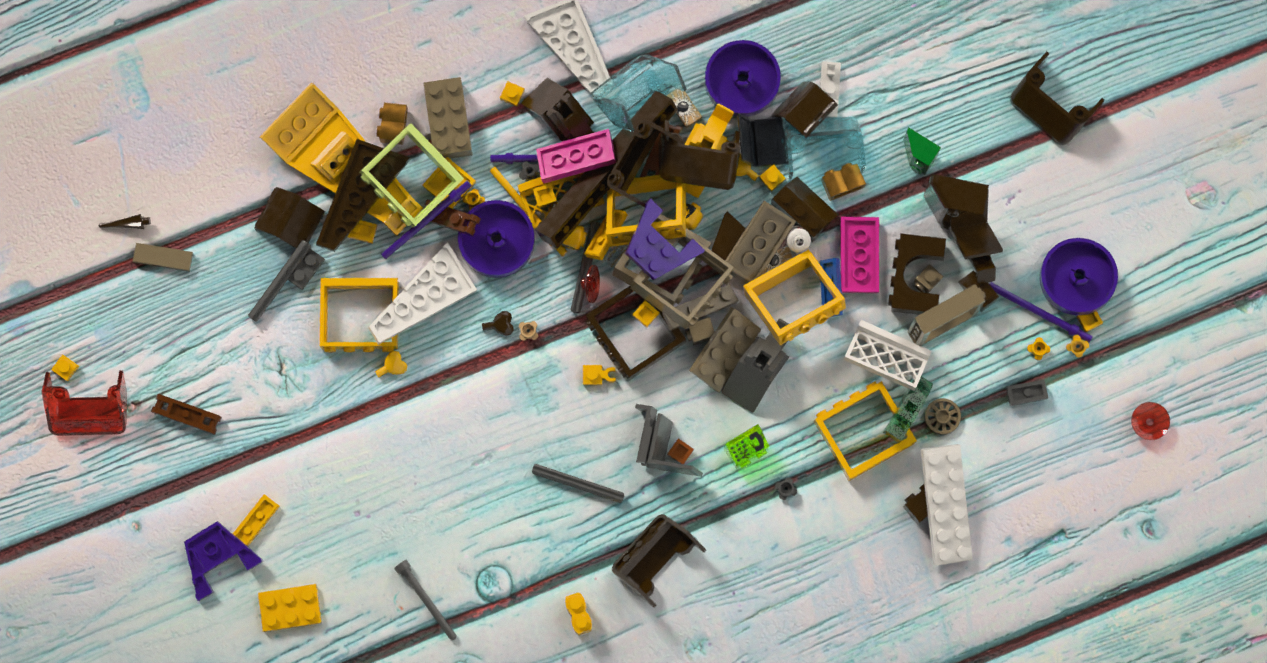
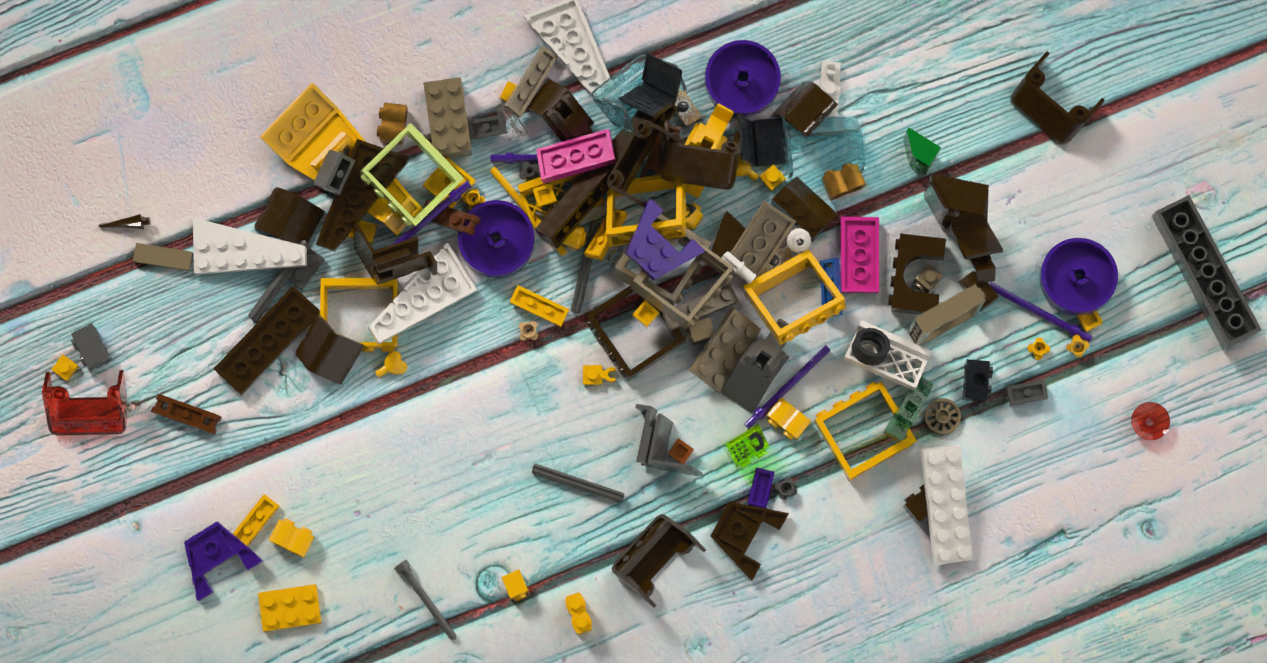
(90, 346): none -> dark grey brick
(235, 250): none -> white wing
(267, 340): none -> dark brown plate
(292, 538): none -> yellow brick
(327, 352): none -> dark brown piece
(334, 172): none -> dark grey brick
(393, 260): none -> dark brown piece
(487, 127): none -> dark grey plate
(500, 324): dark brown rock -> none
(512, 122): none -> clear plate
(515, 585): none -> yellow brick
(530, 81): none -> dark tan plate
(539, 306): none -> yellow plate
(591, 284): clear red dish -> none
(657, 90): none -> black piece
(737, 529): none -> dark brown wing
(739, 268): none -> white axle
(761, 412): none -> dark purple bar
(761, 488): none -> dark purple tile
(788, 419): none -> yellow brick
(865, 356): none -> black tyre
(975, 392): none -> black brick
(1206, 272): none -> dark grey brick

